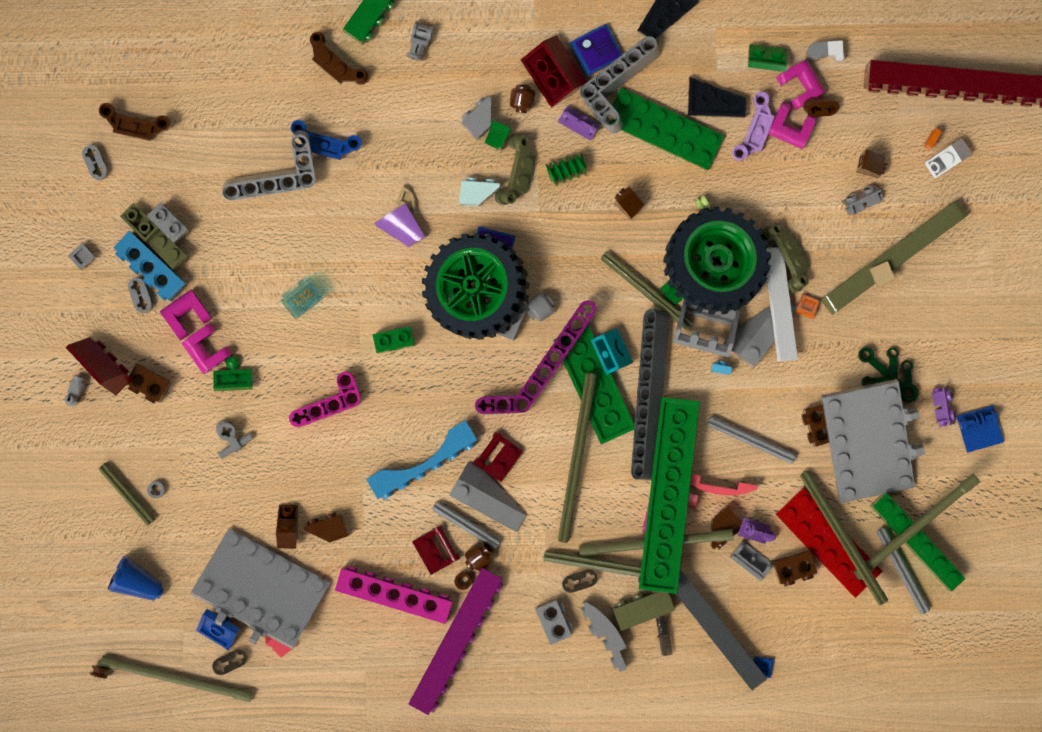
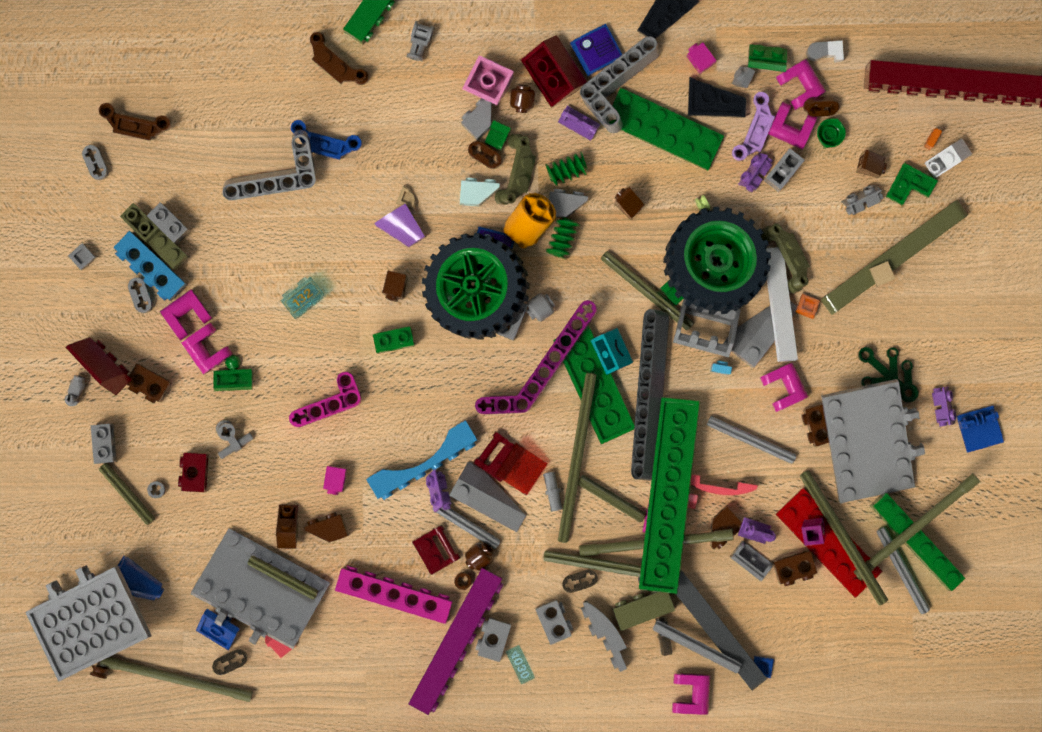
(87, 621): none -> light grey hinge
(103, 443): none -> light grey brick
(200, 462): none -> dark red brick
(282, 577): none -> olive axle
(334, 480): none -> dark pink brick
(394, 286): none -> reddish brown brick
(436, 483): none -> medium lavender hinge
(482, 158): none -> reddish brown beam
(488, 80): none -> bright pink slope
(493, 651): none -> light grey brick
(520, 664): none -> clear light blue sticker
(521, 469): none -> clear red tile
(530, 219): none -> light orange cylinder
(552, 491): none -> light grey pin
(562, 238): none -> green piece
(565, 203): none -> light grey slope
(611, 498): none -> olive axle
(697, 646): none -> light grey axle
(700, 57): none -> dark pink brick
(700, 694): none -> dark pink connector
(743, 77): none -> light grey plate
(759, 164): none -> medium lavender hinge
(784, 170): none -> light grey brick
(792, 384): none -> dark pink connector
(813, 531): none -> magenta brick
(831, 133): none -> green hat
(907, 180): none -> green plate

